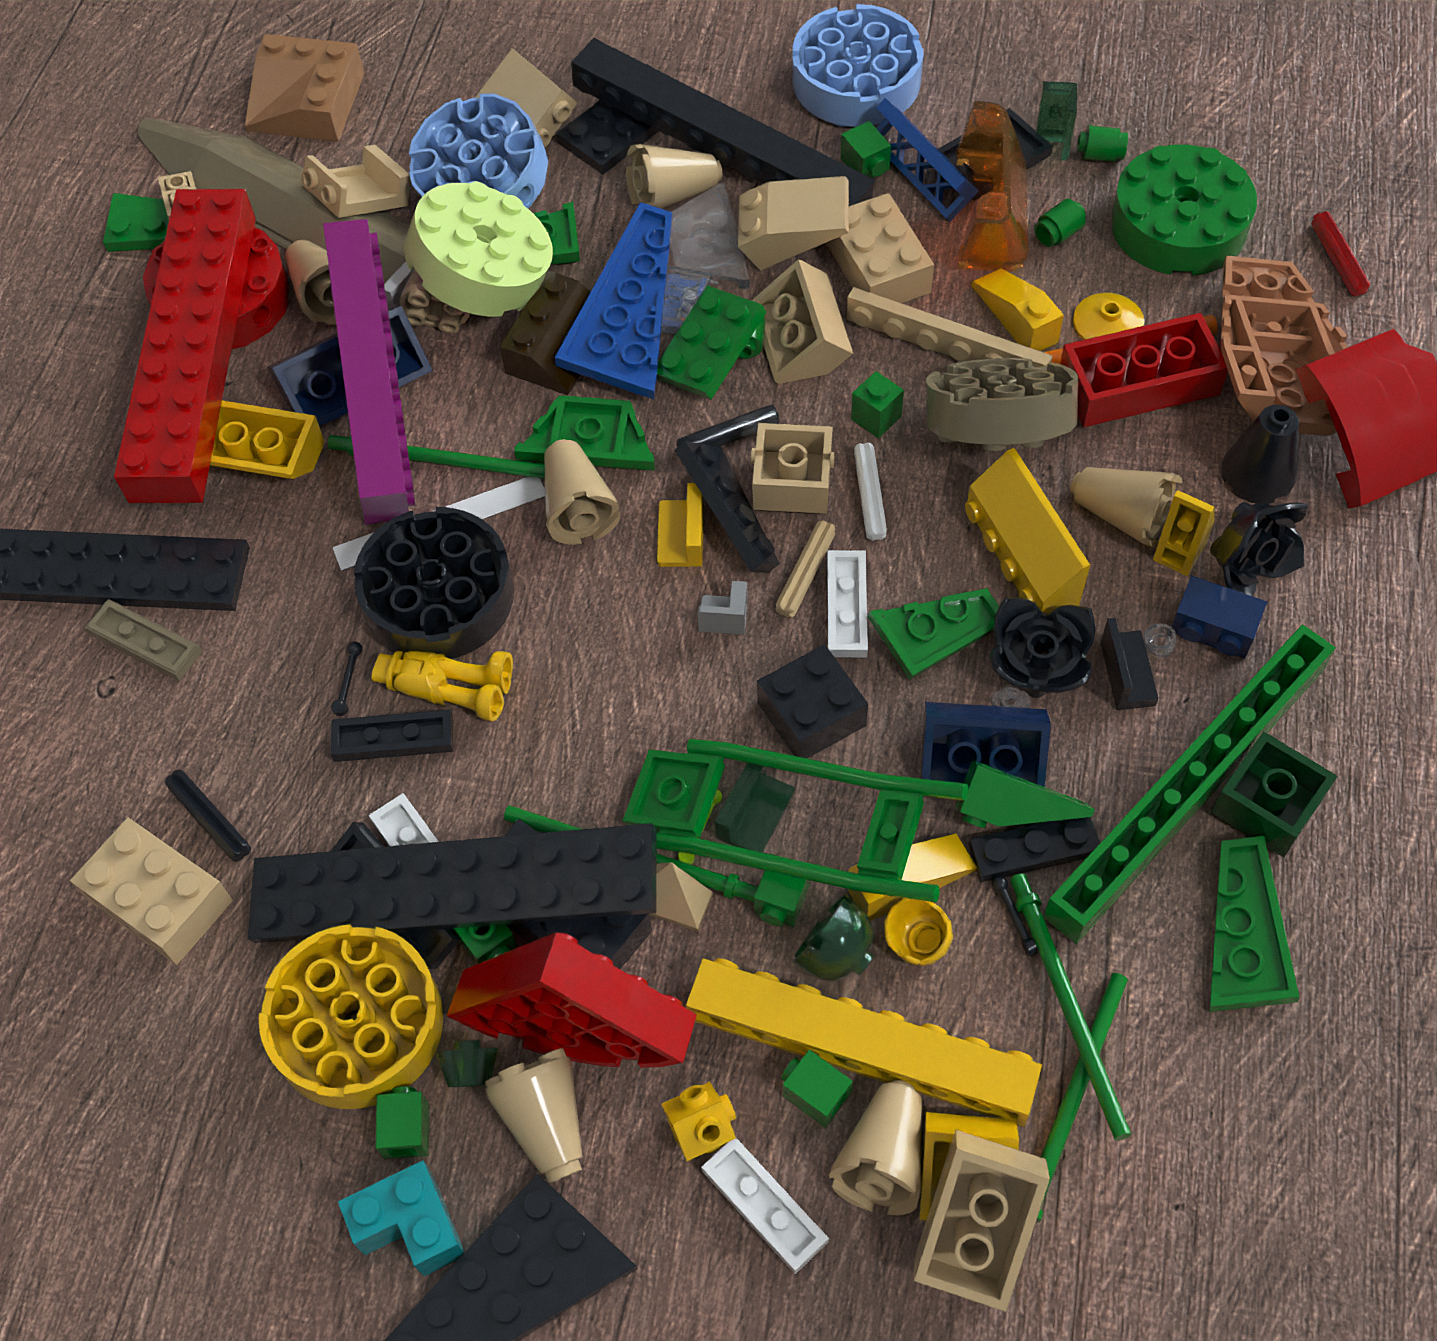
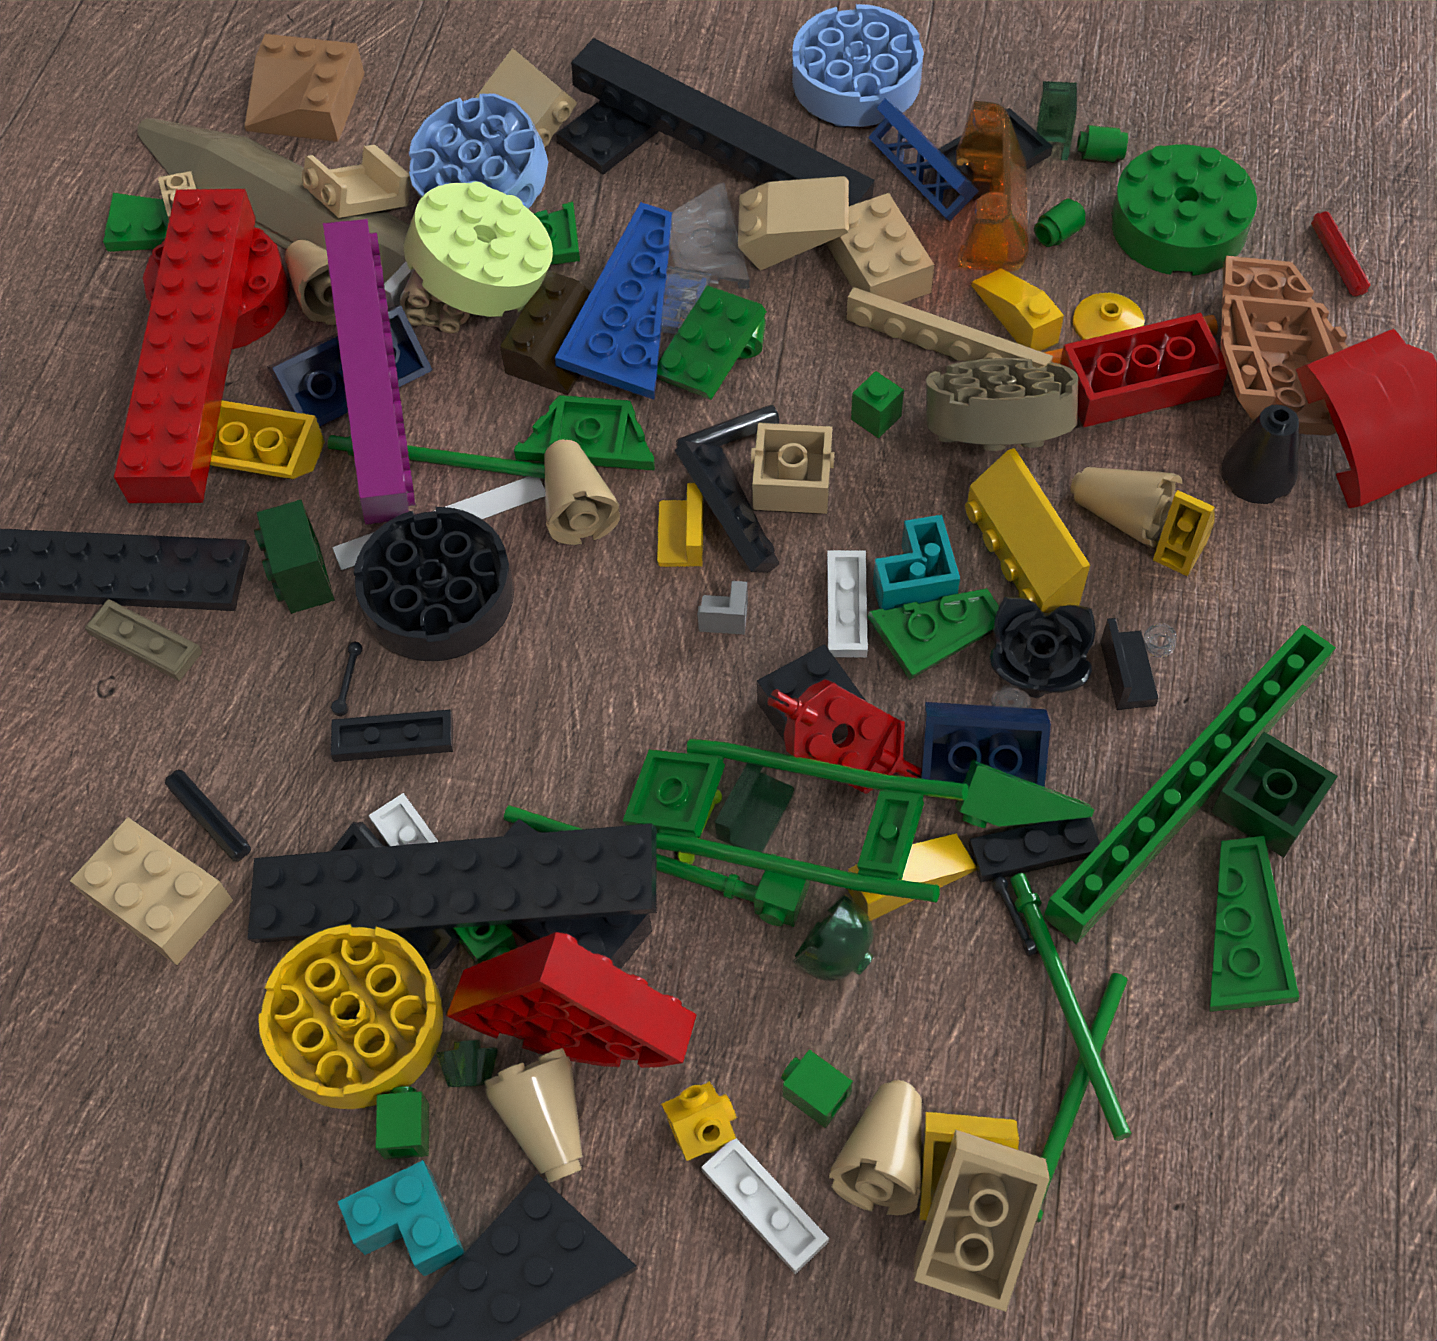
(293, 557): none -> dark green brick
(426, 676): yellow piece -> none
(669, 175): tan cone -> none
(680, 897): tan slope -> none
(802, 325): tan slope -> none
(805, 569): tan axle -> none
(865, 150): green brick -> none
(865, 1041): yellow brick -> none
(870, 491): white axle -> none
(873, 735): none -> red plate
(918, 931): yellow hair -> none
(923, 570): none -> teal brick
(1218, 617): dark blue brick -> none
(1260, 543): black brick -> none

